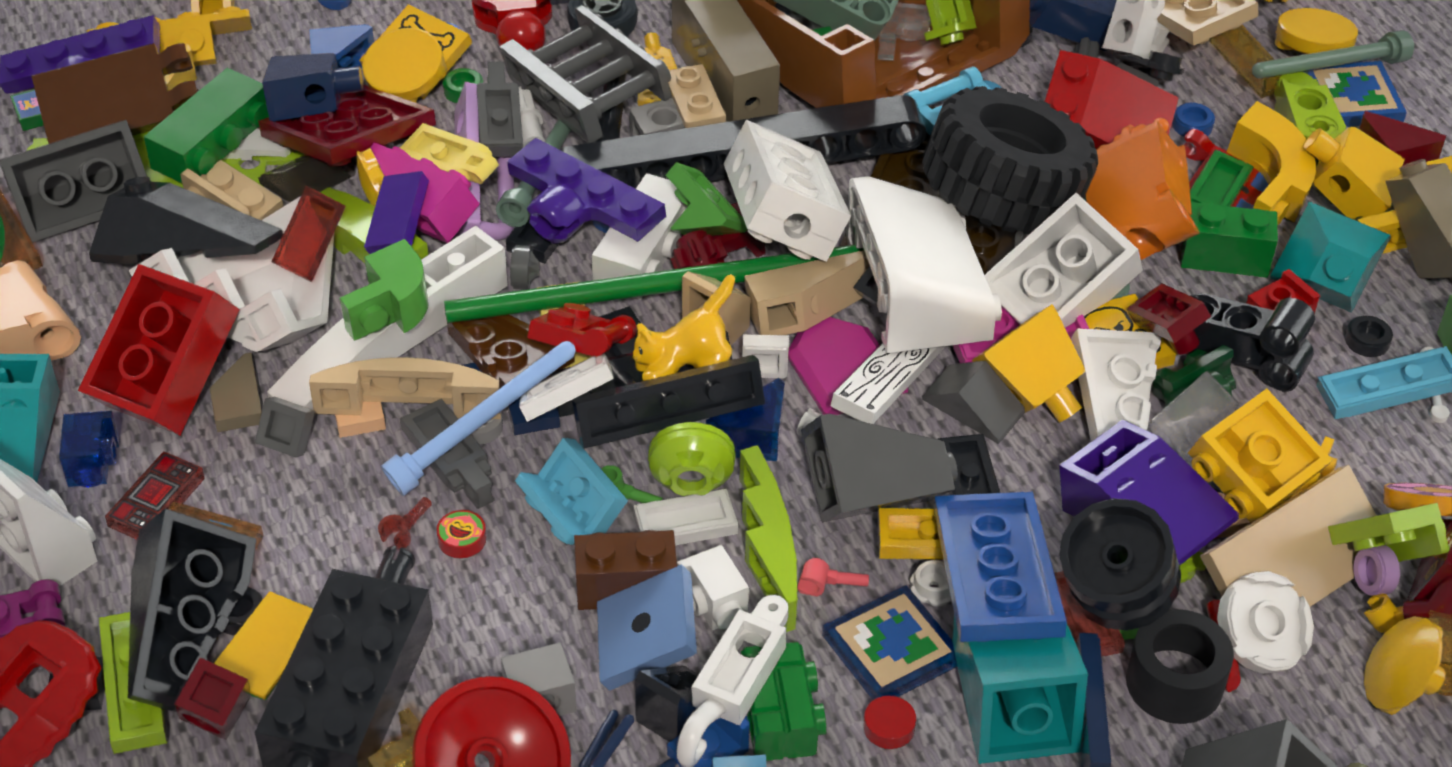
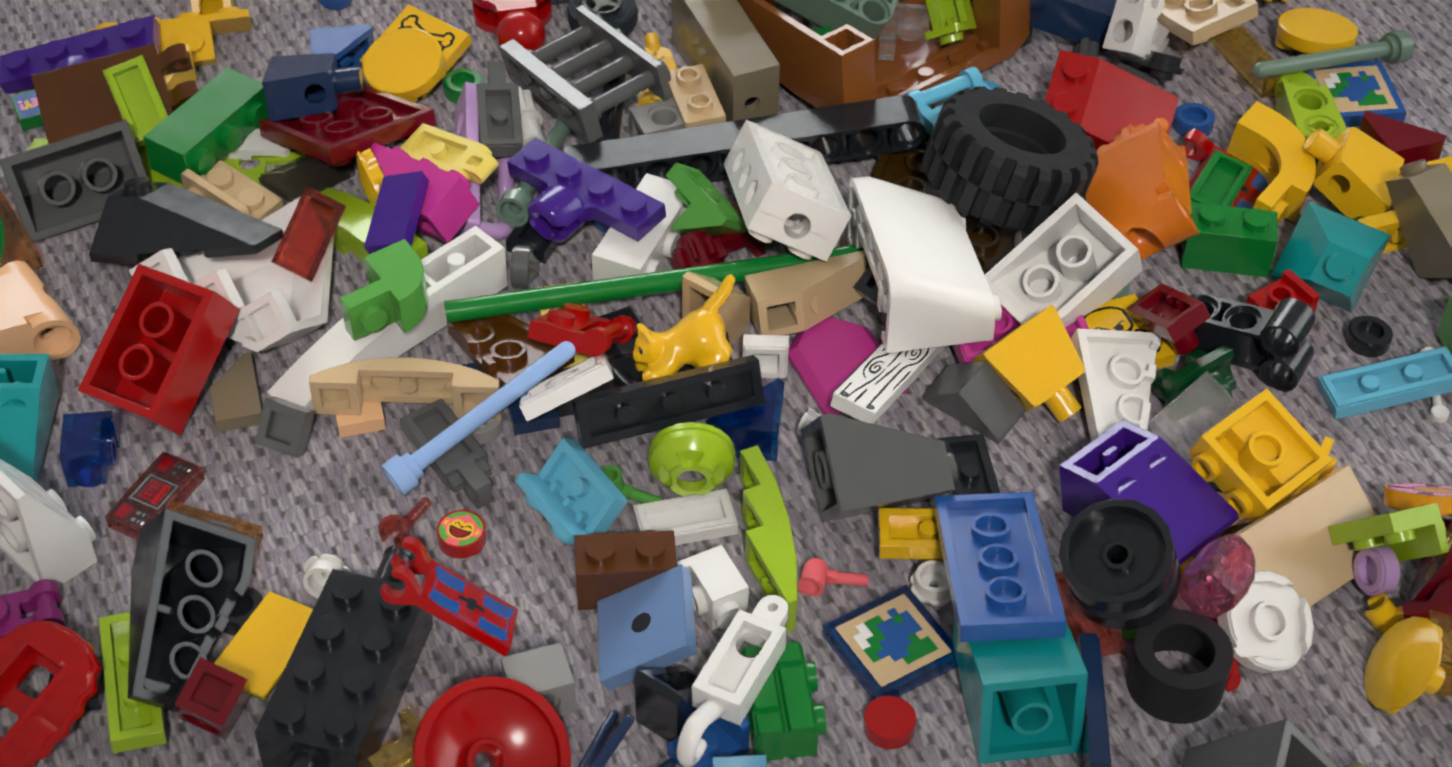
(136, 97): none -> lime tile
(318, 571): none -> white plate
(451, 598): none -> red flag
(1218, 576): none -> clear pink rock

